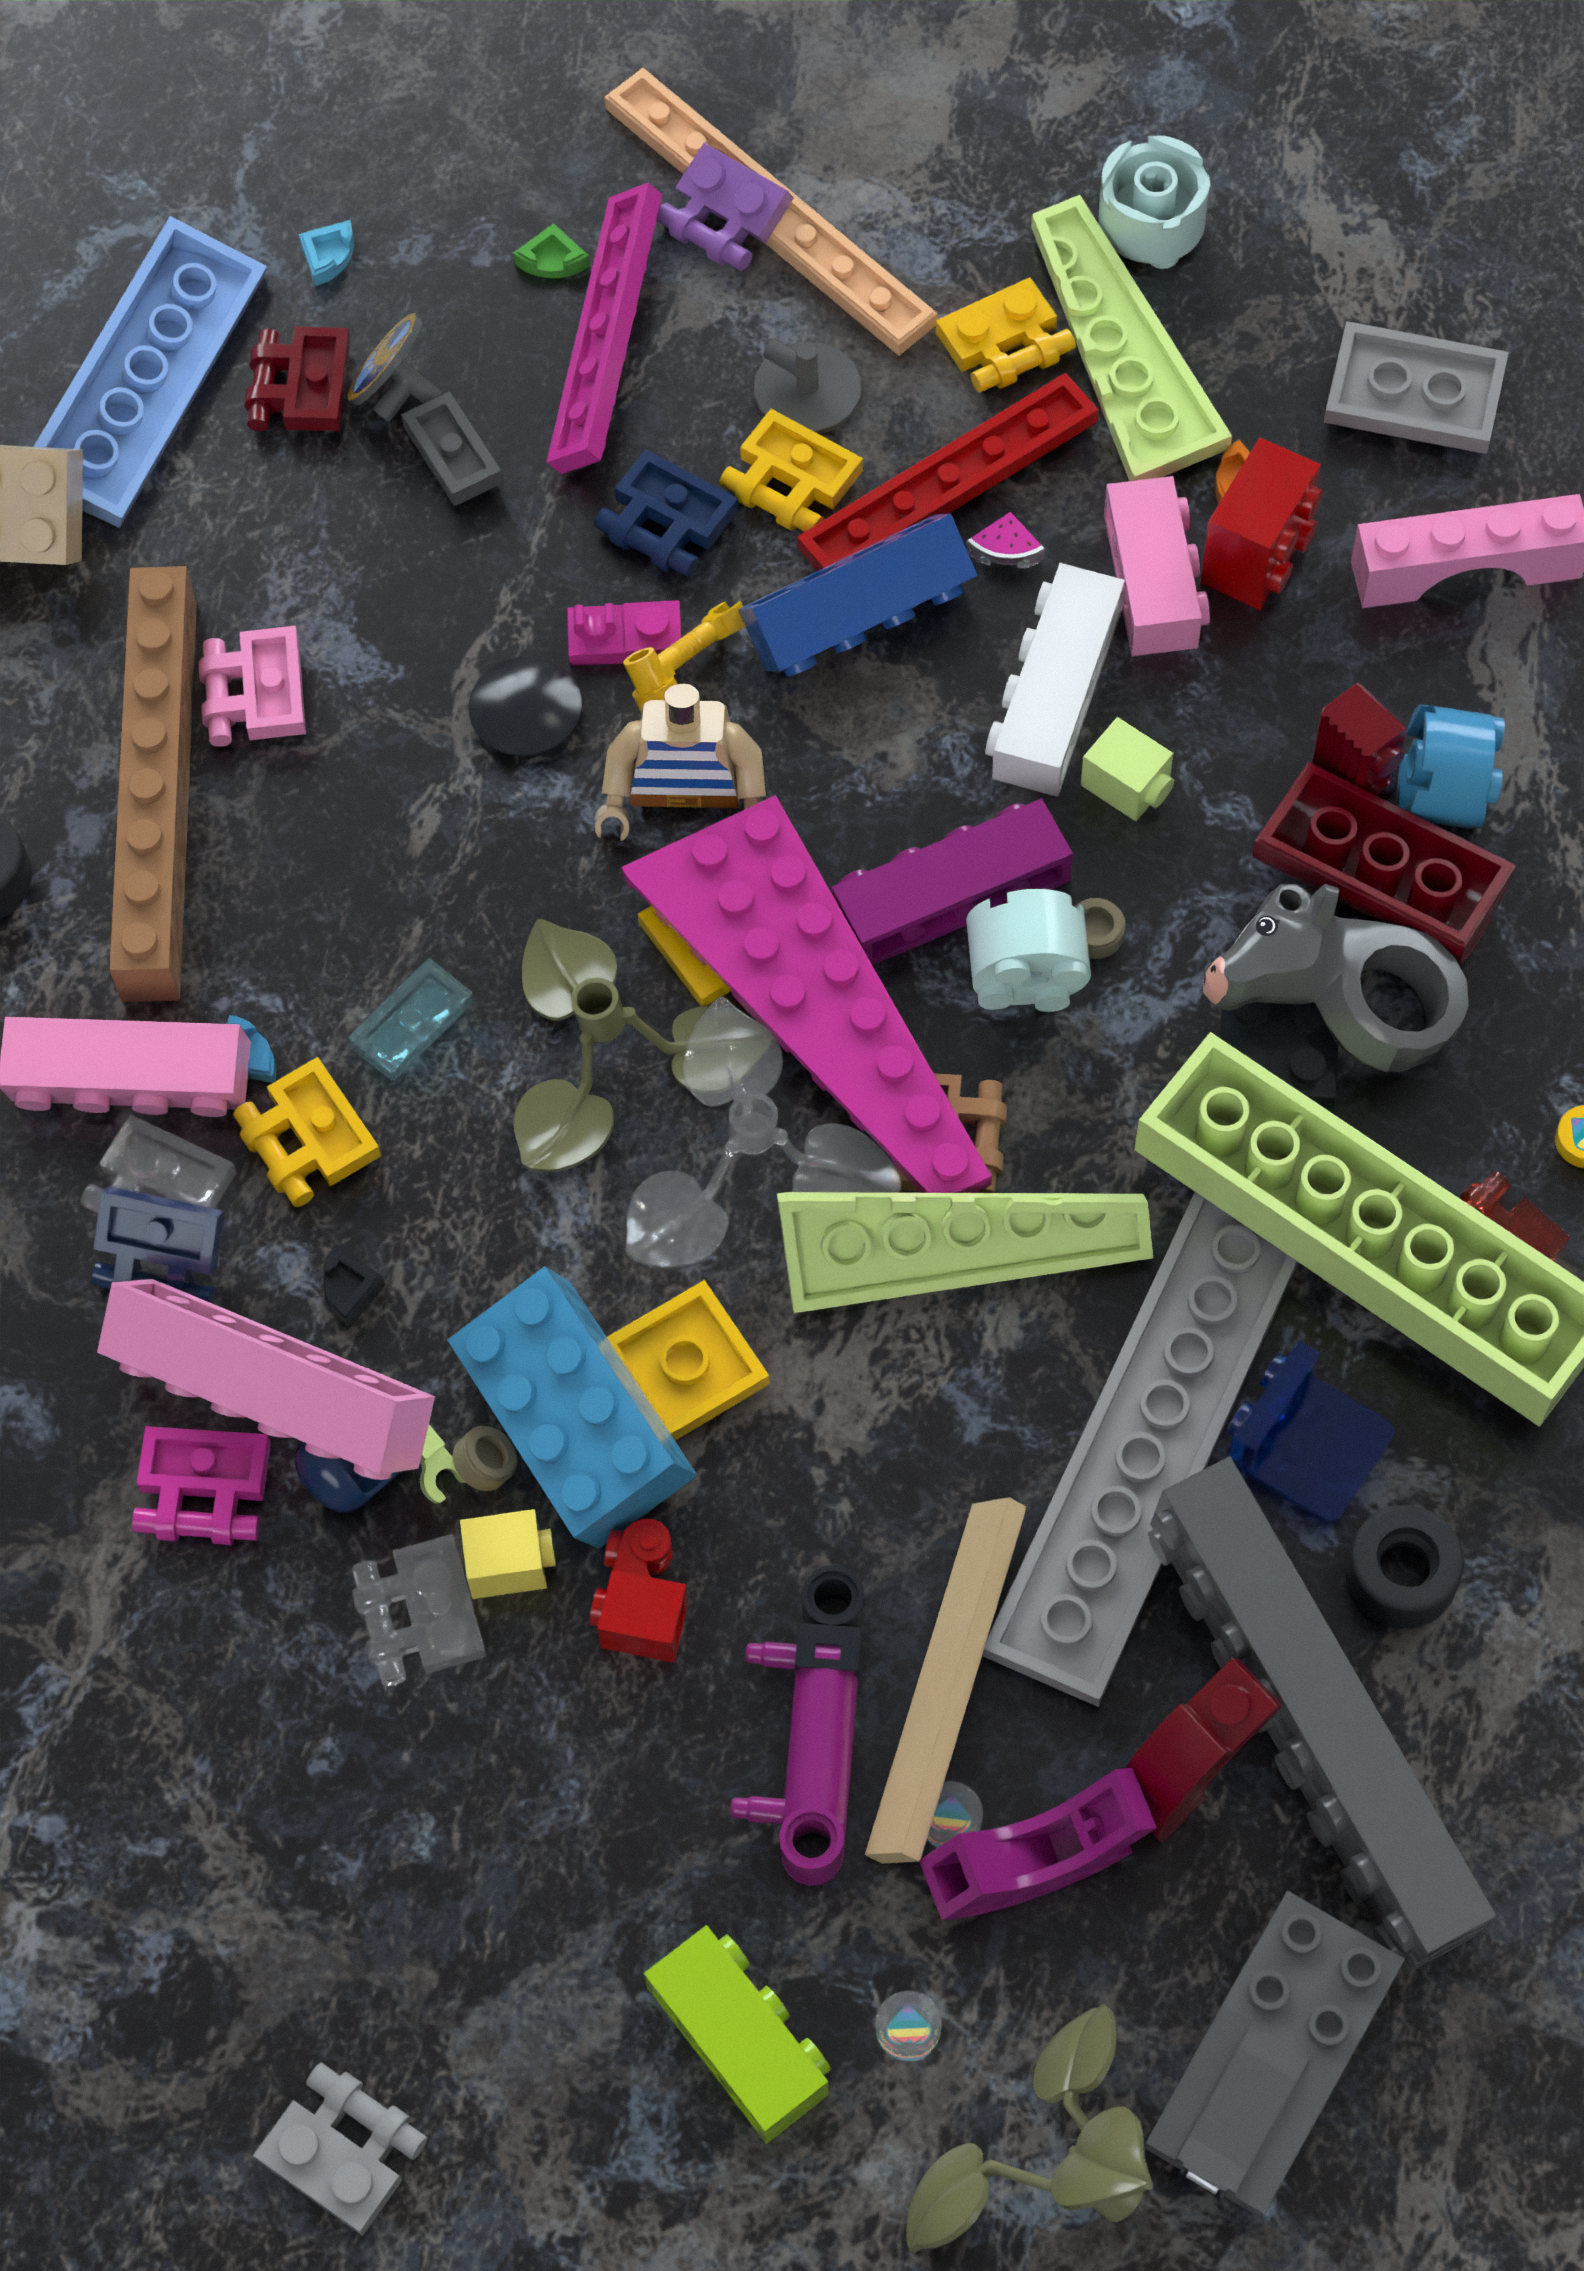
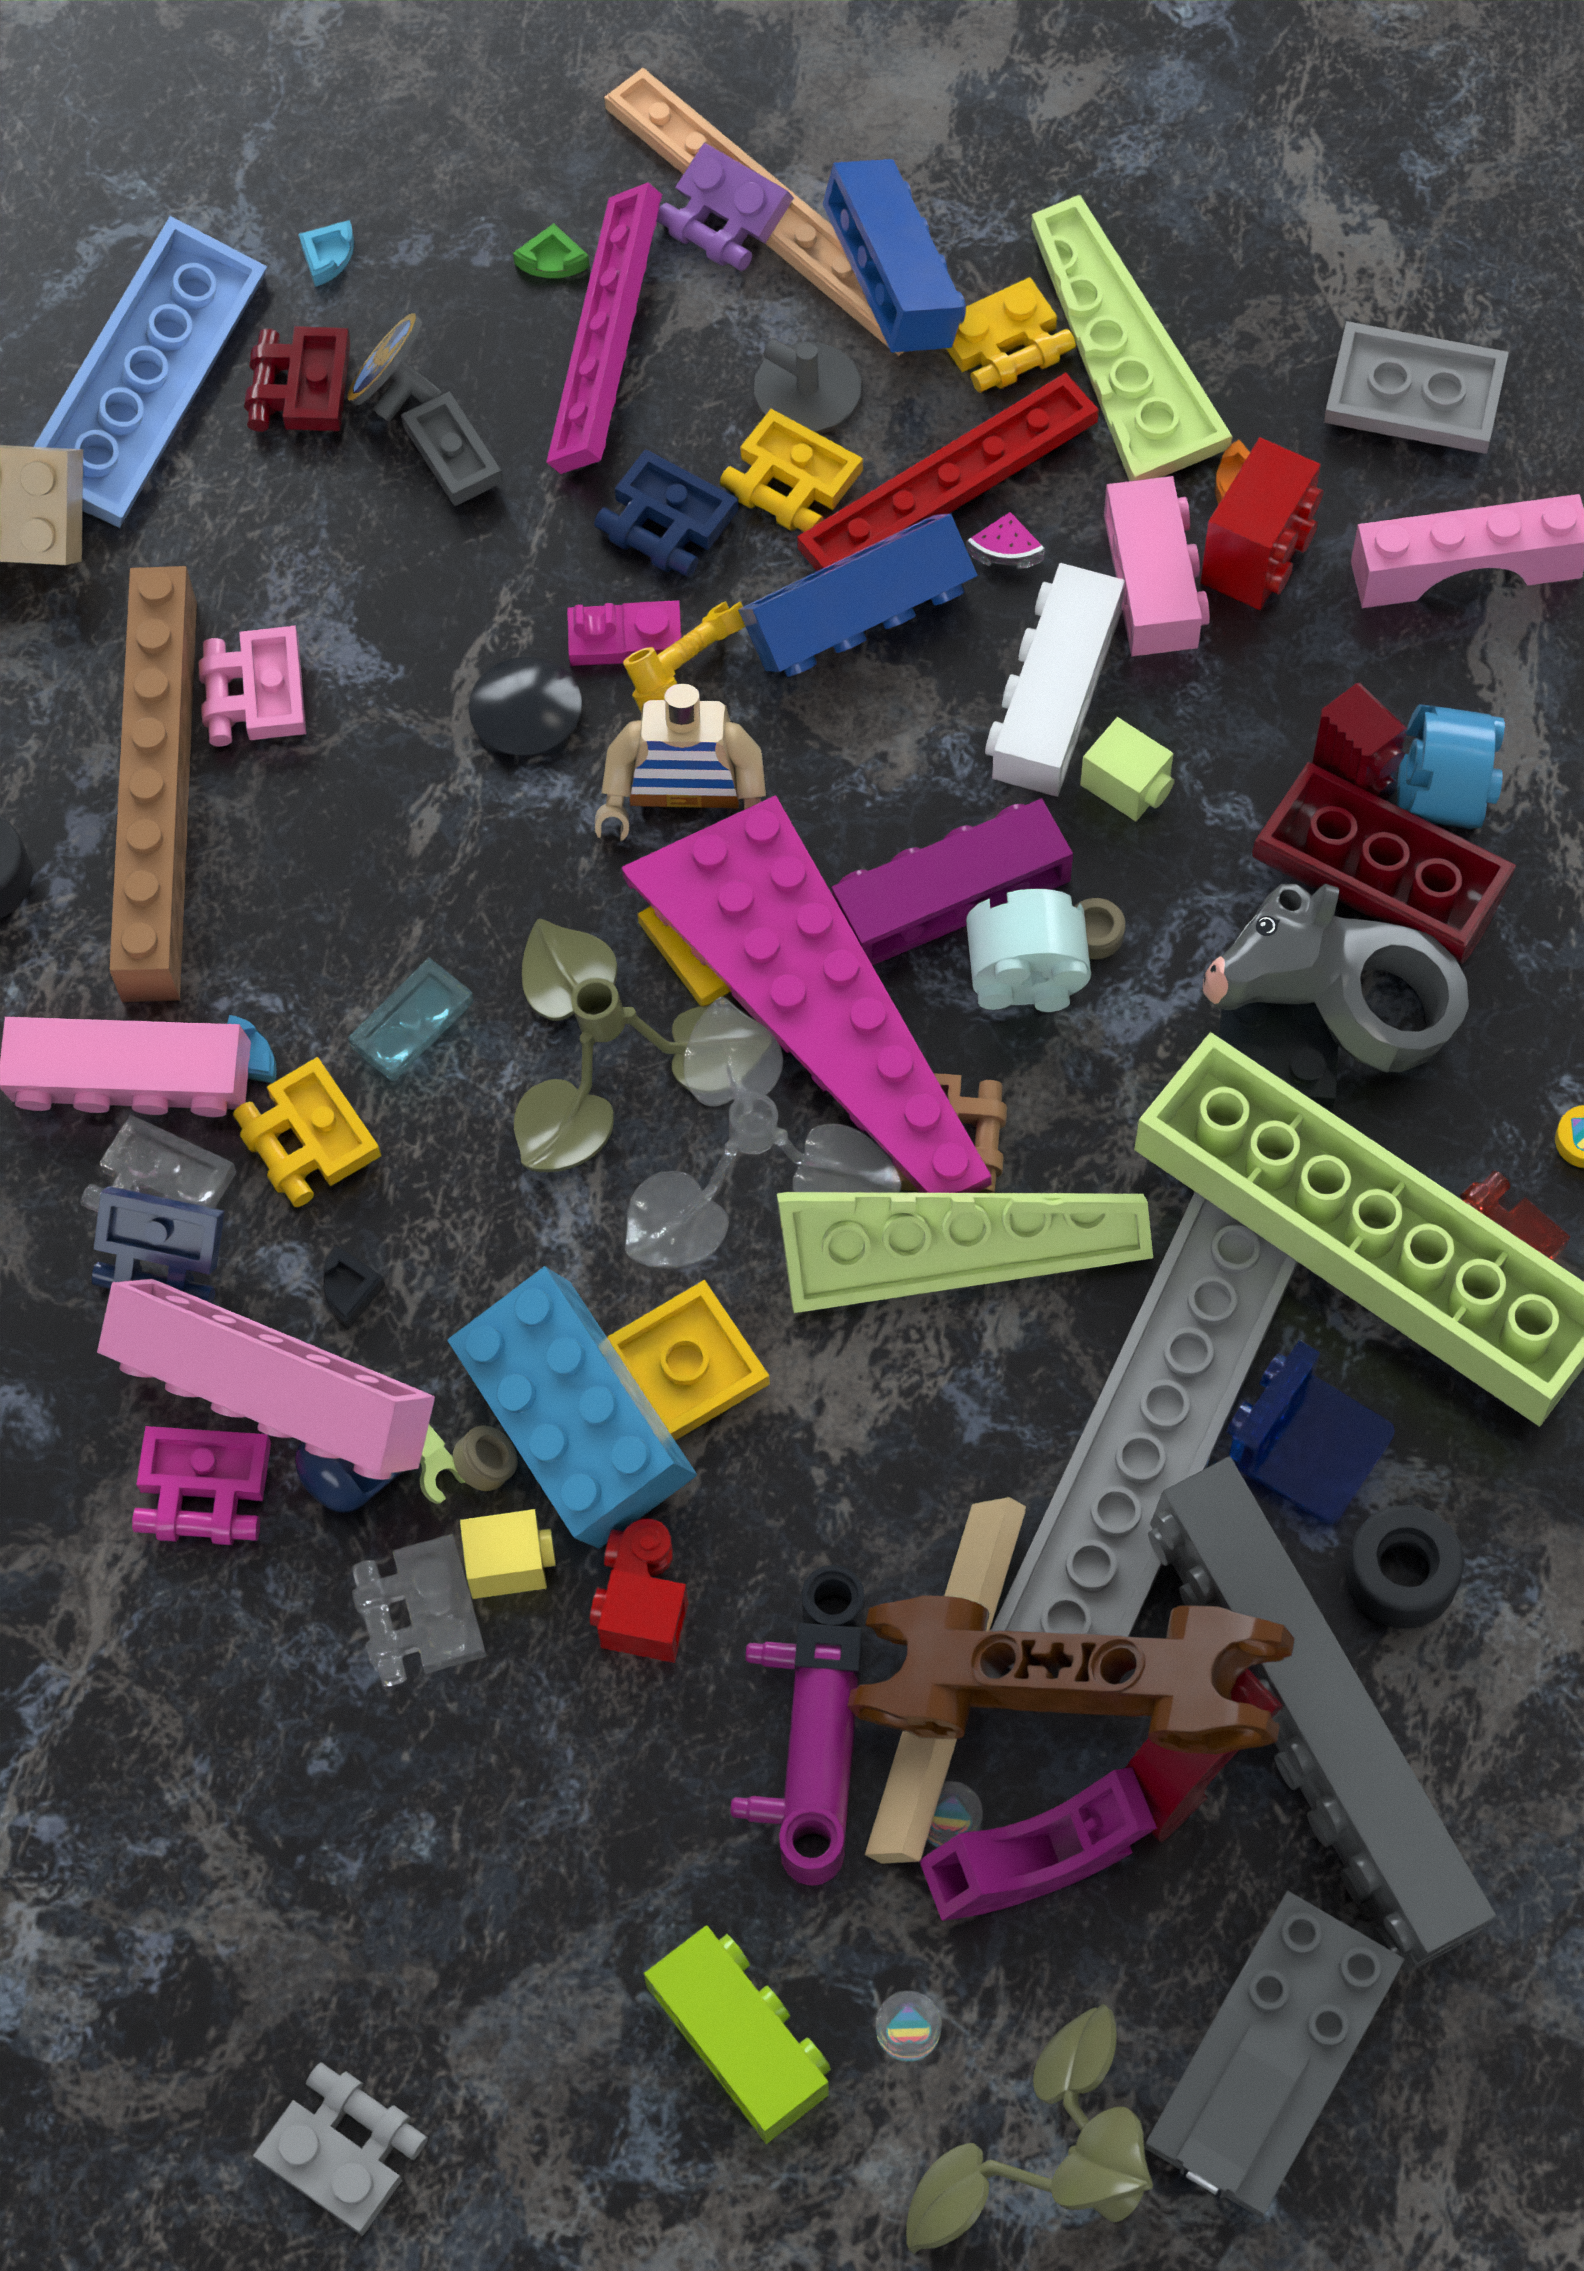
(893, 255): none -> blue brick
(1154, 200): light aqua brick -> none
(1176, 1679): none -> reddish brown piece

